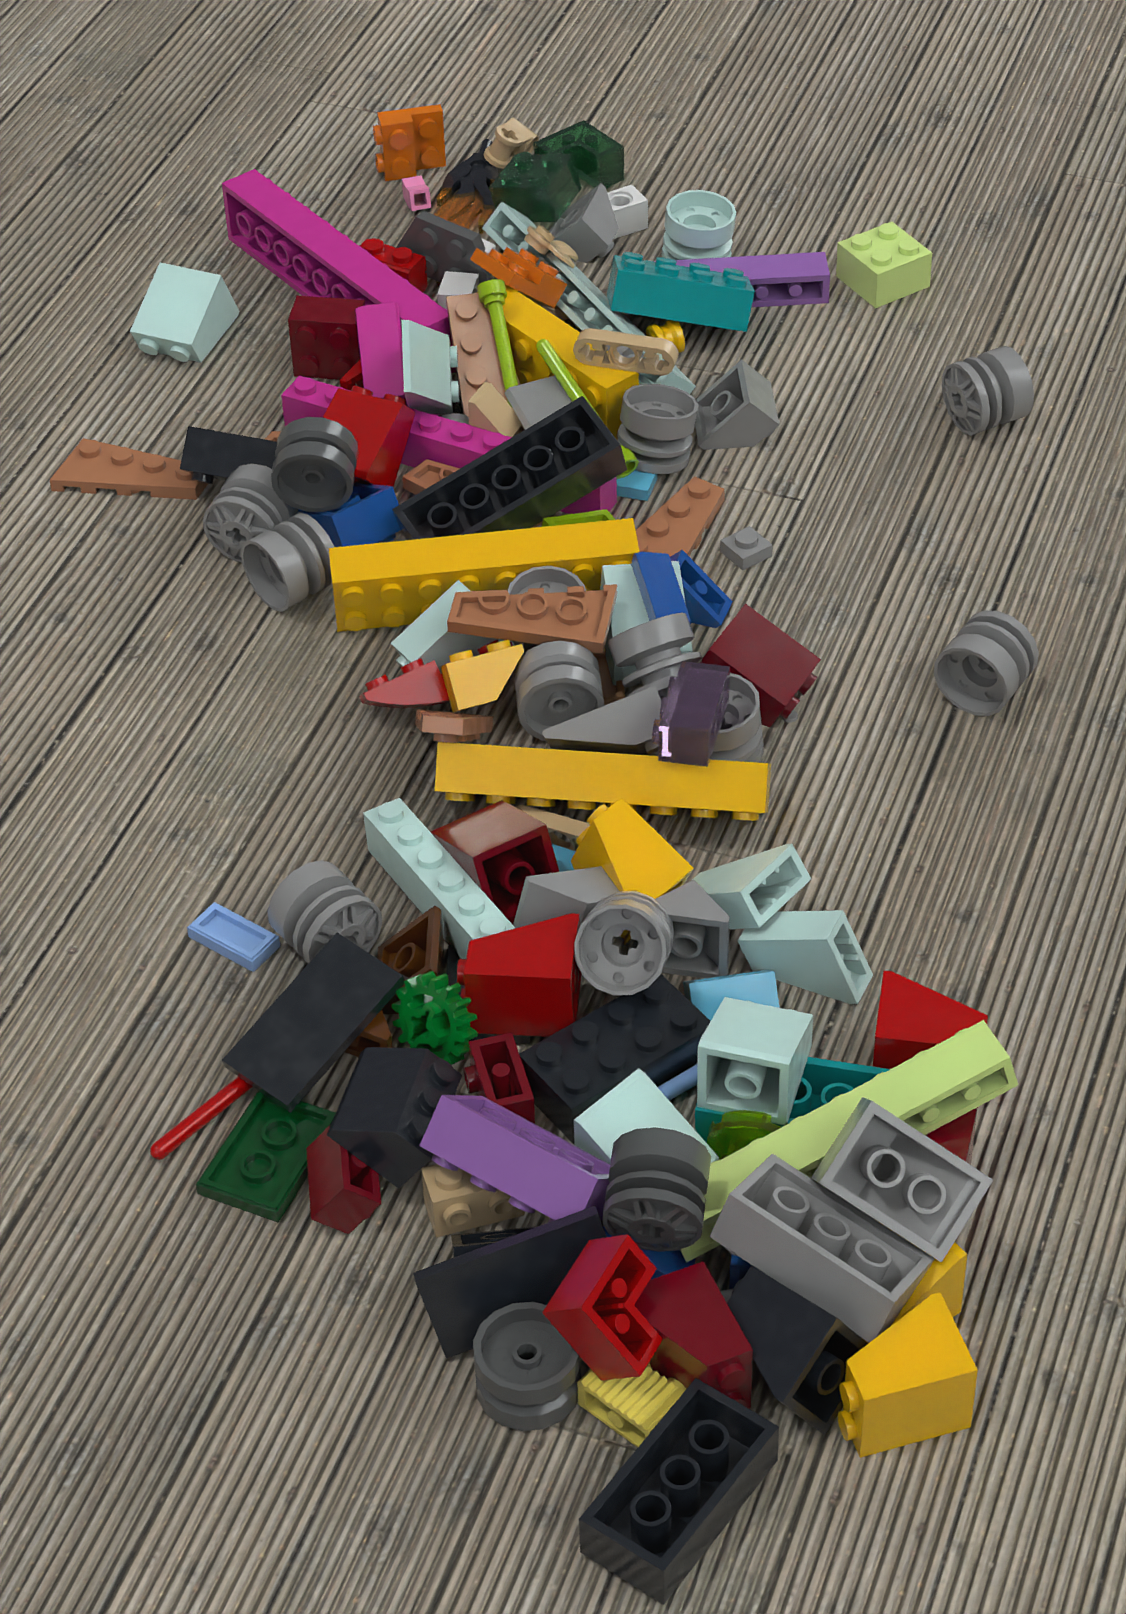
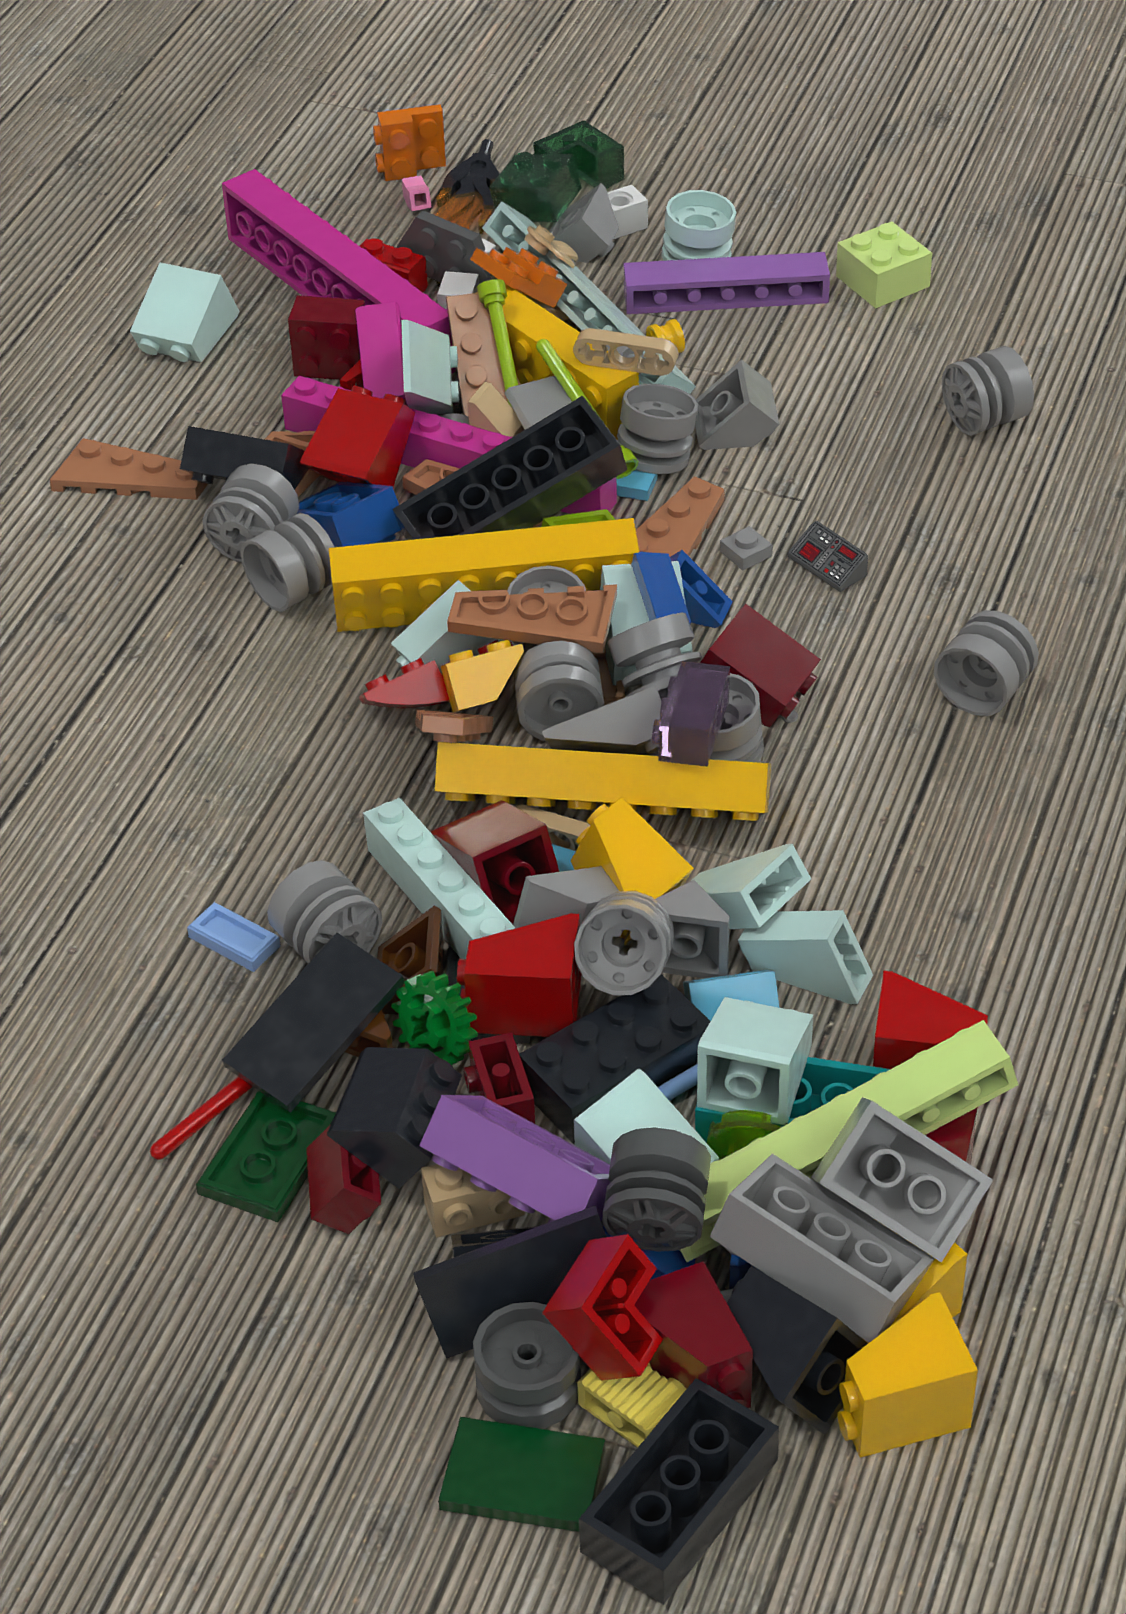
(314, 464): dark grey wheel -> none
(509, 140): tan piece -> none
(521, 1474): none -> dark green tile
(680, 292): teal brick -> none
(829, 556): none -> slope

